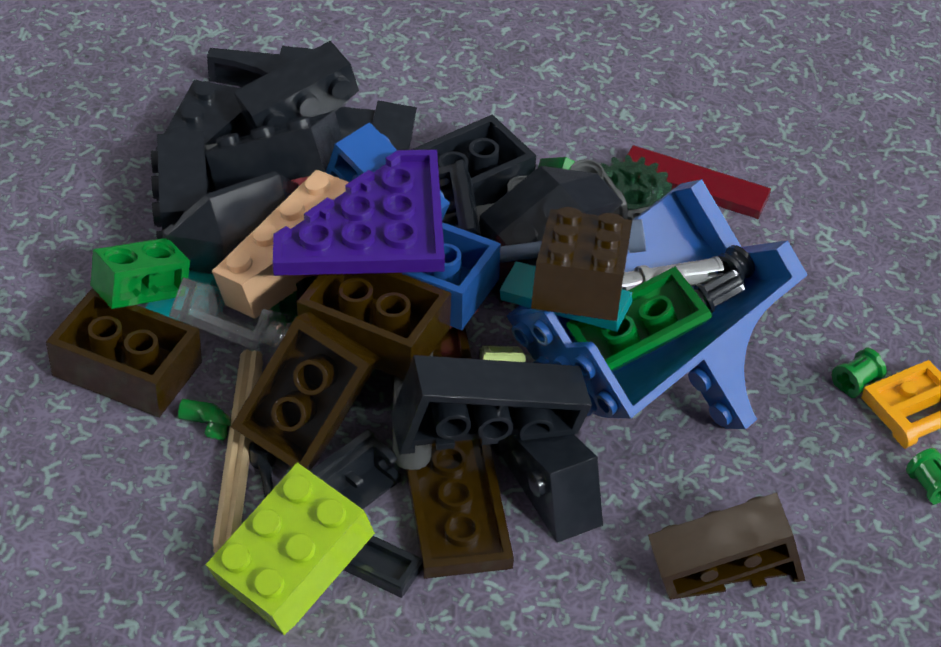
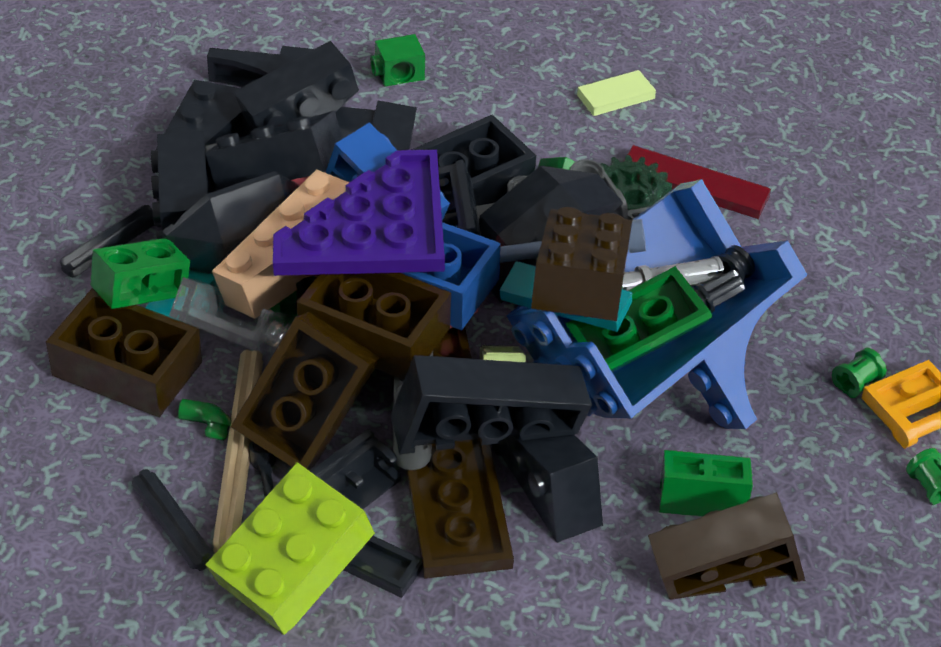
(117, 234): none -> black axle
(172, 519): none -> black axle
(398, 60): none -> green brick
(616, 92): none -> yellowish green tile
(703, 482): none -> green hinge

